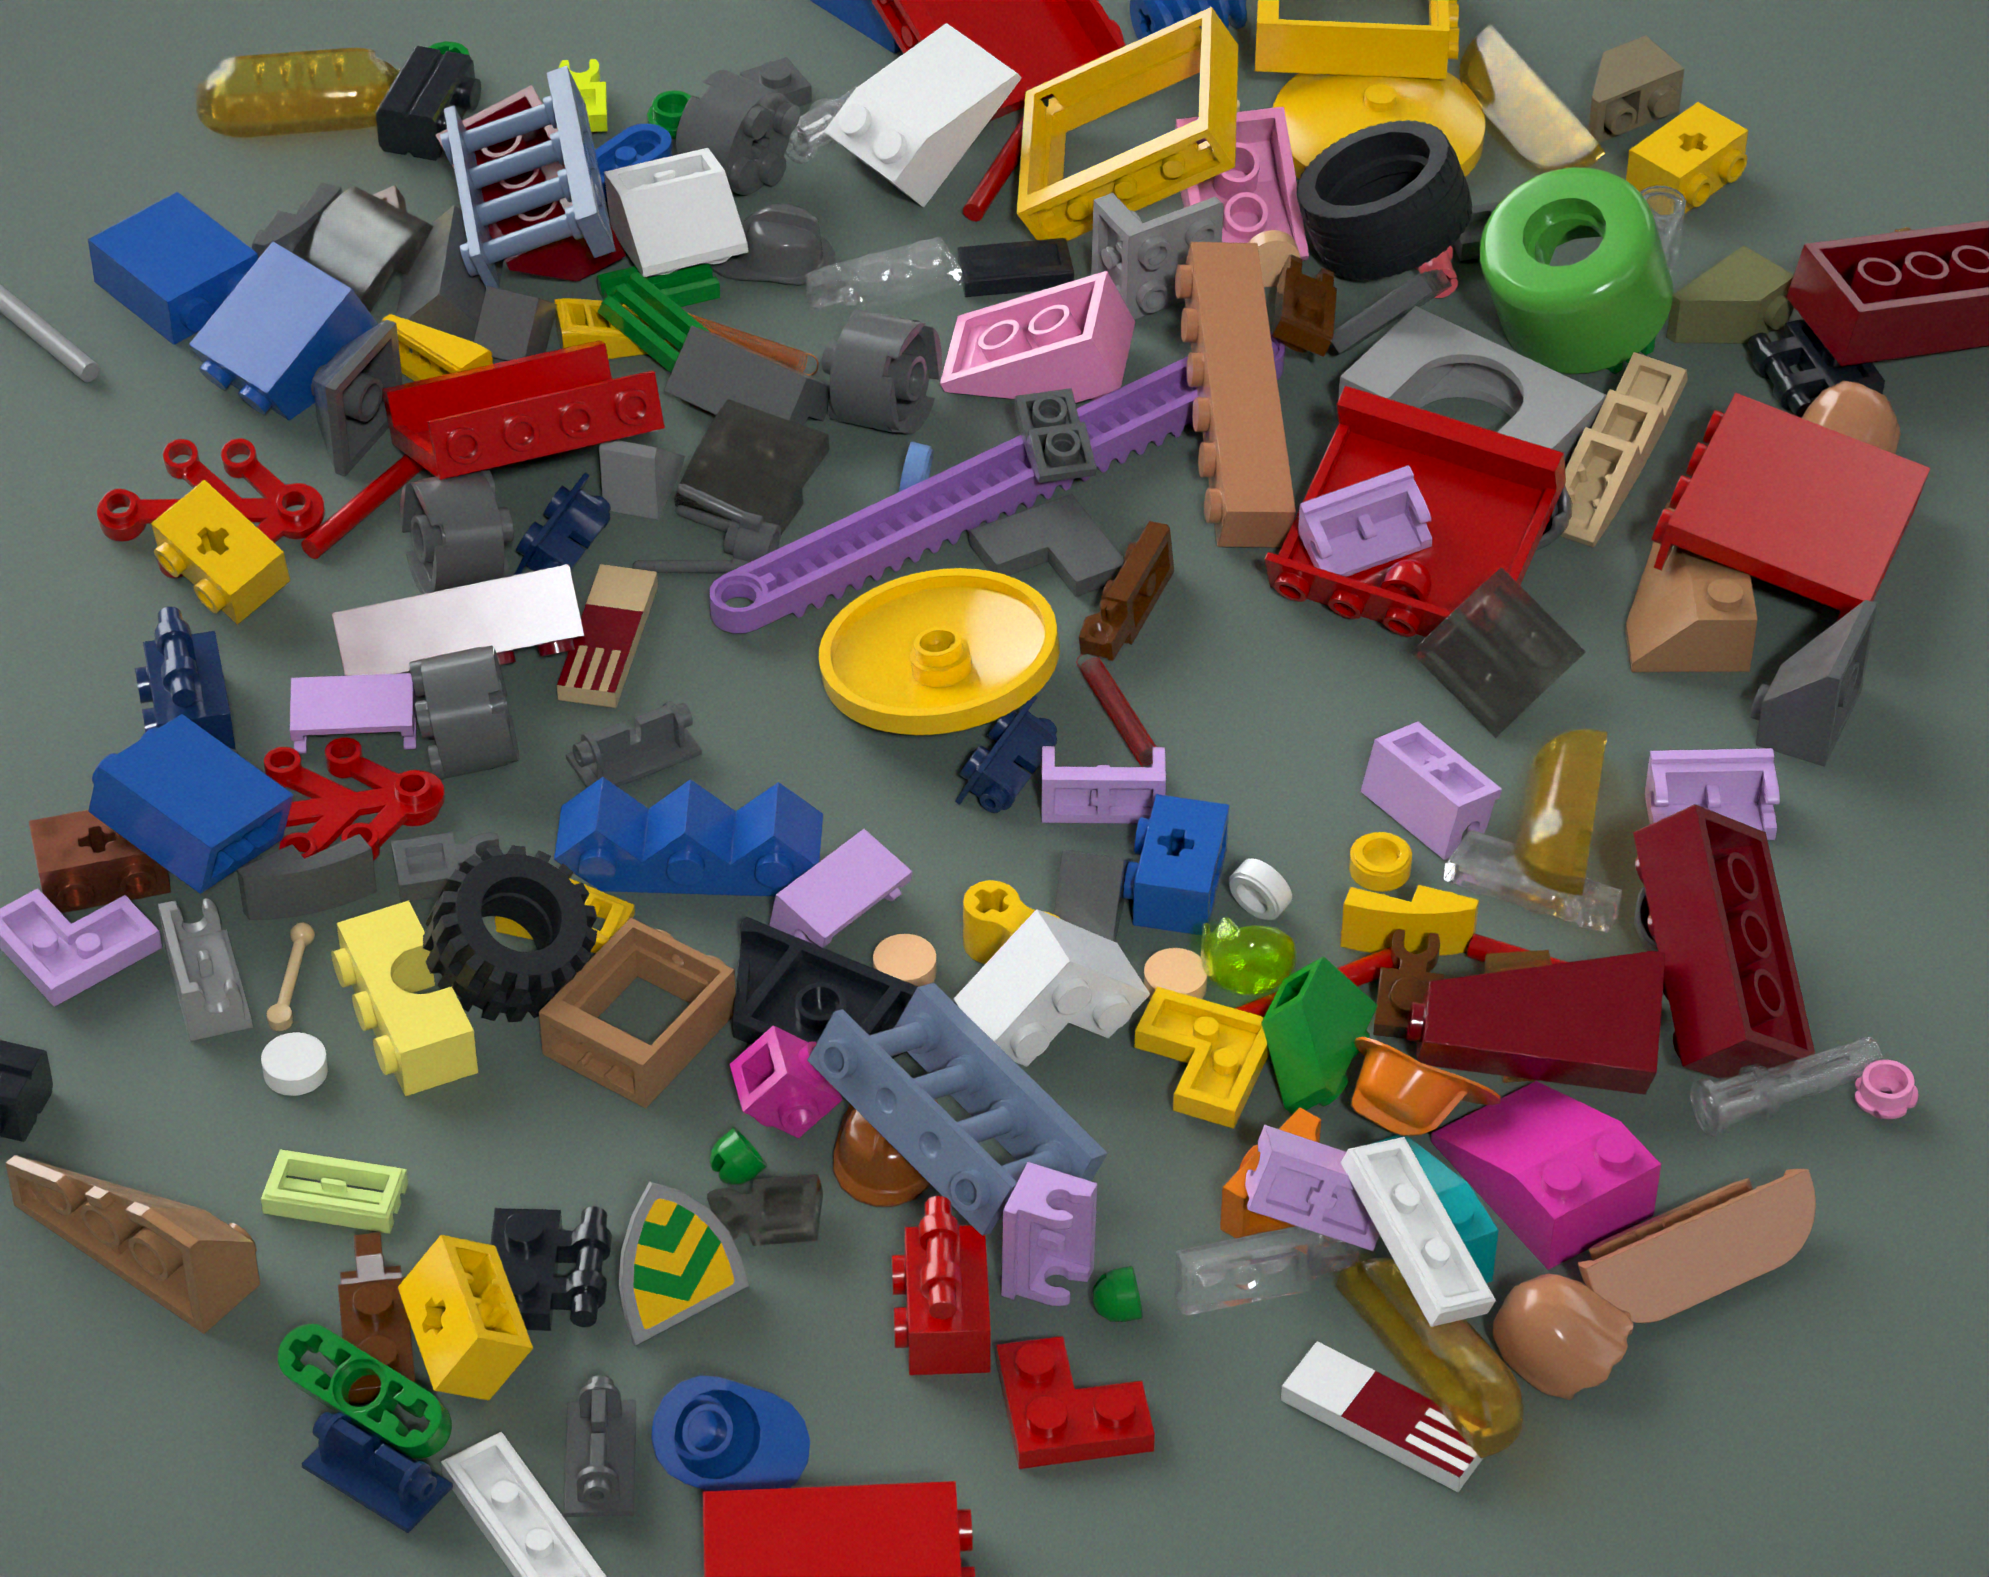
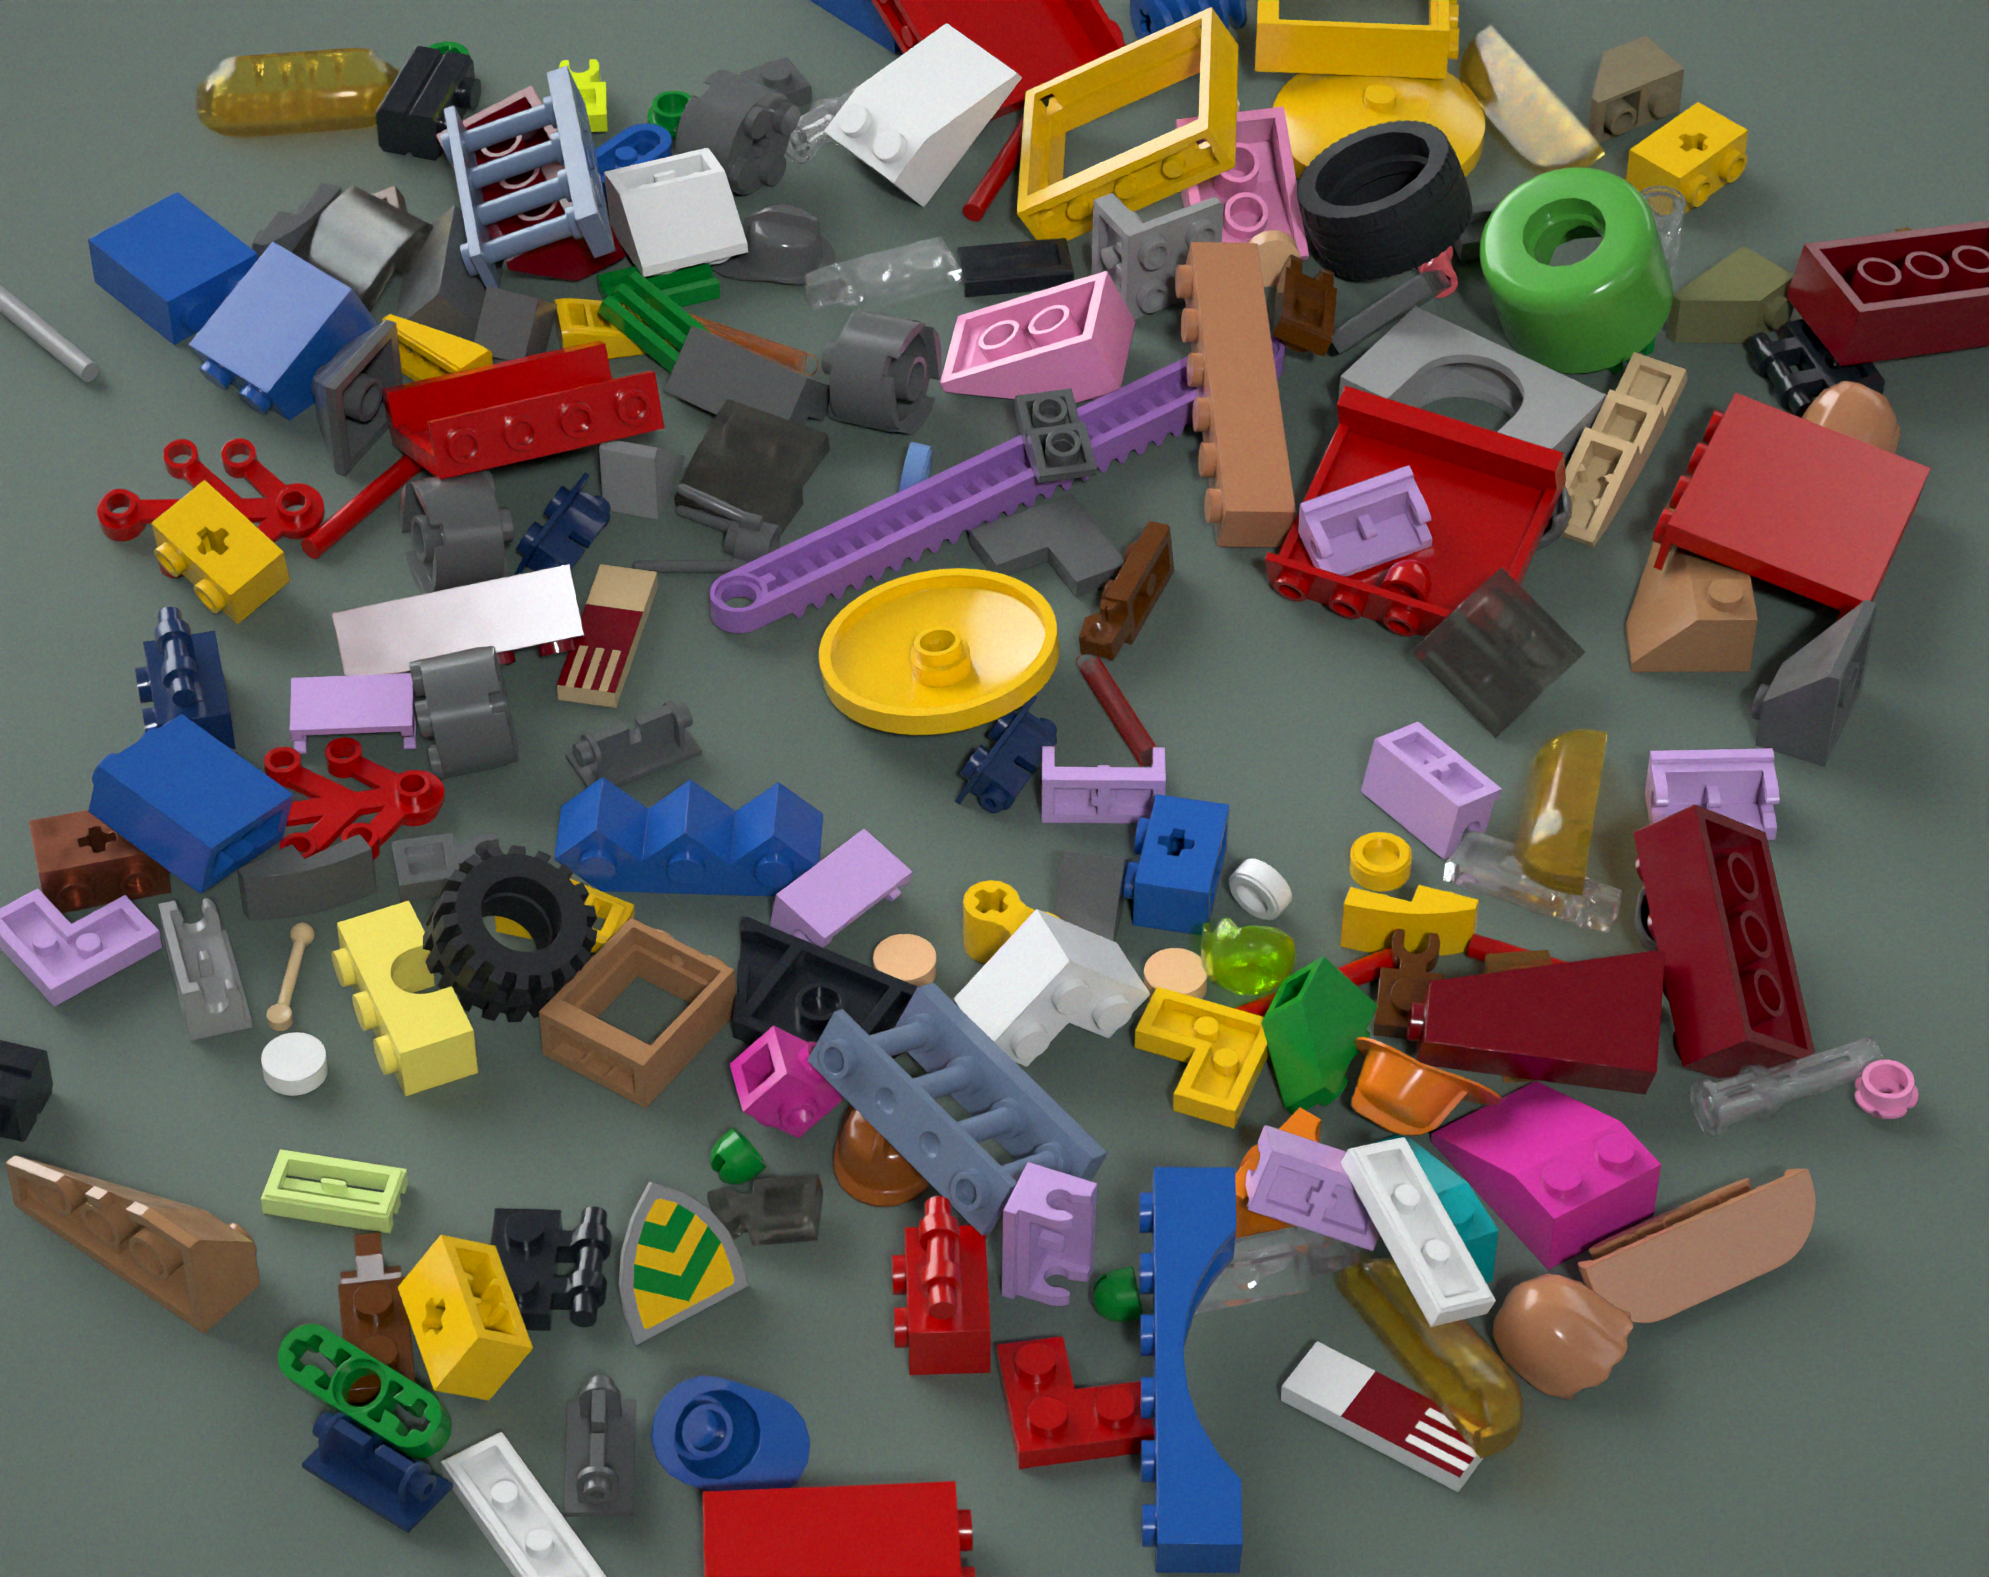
(1196, 1492): none -> blue arch

